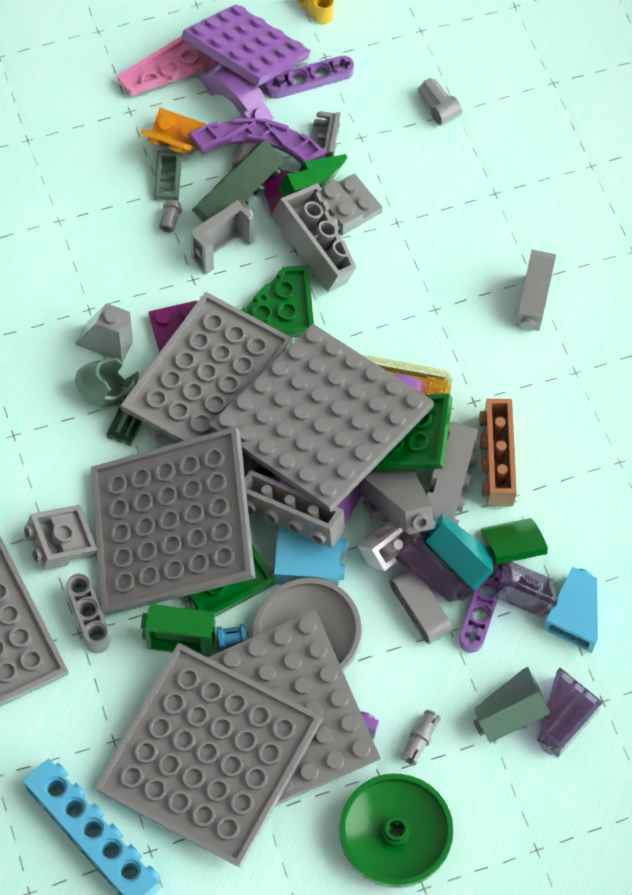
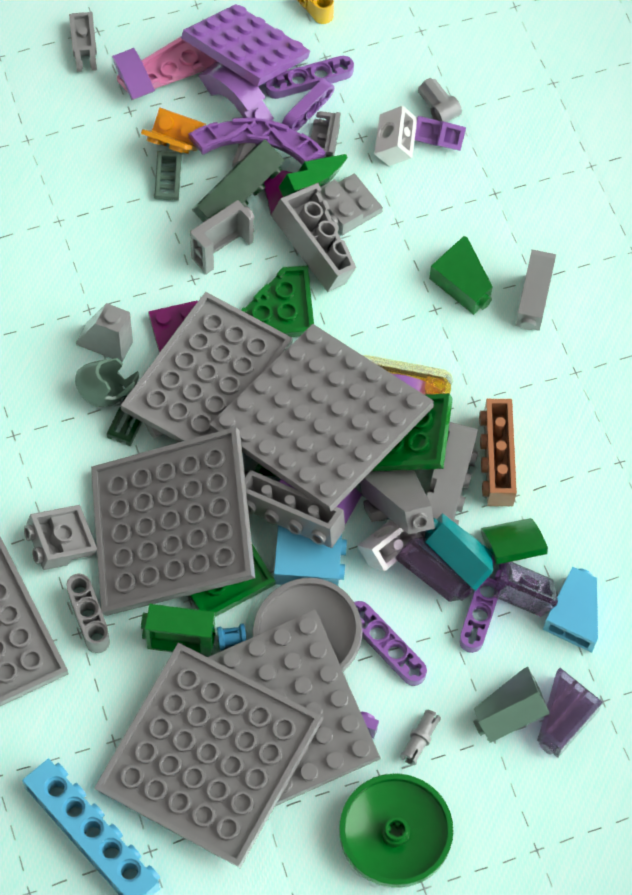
(83, 38): none -> light grey hinge
(133, 73): none -> medium lavender slope
(170, 215): light grey pin -> none
(309, 105): none -> medium lavender beam
(391, 640): none -> medium lavender beam
(395, 136): none -> white brick
(421, 606): light grey beam -> none
(439, 133): none -> medium lavender slope
(463, 276): none -> green slope

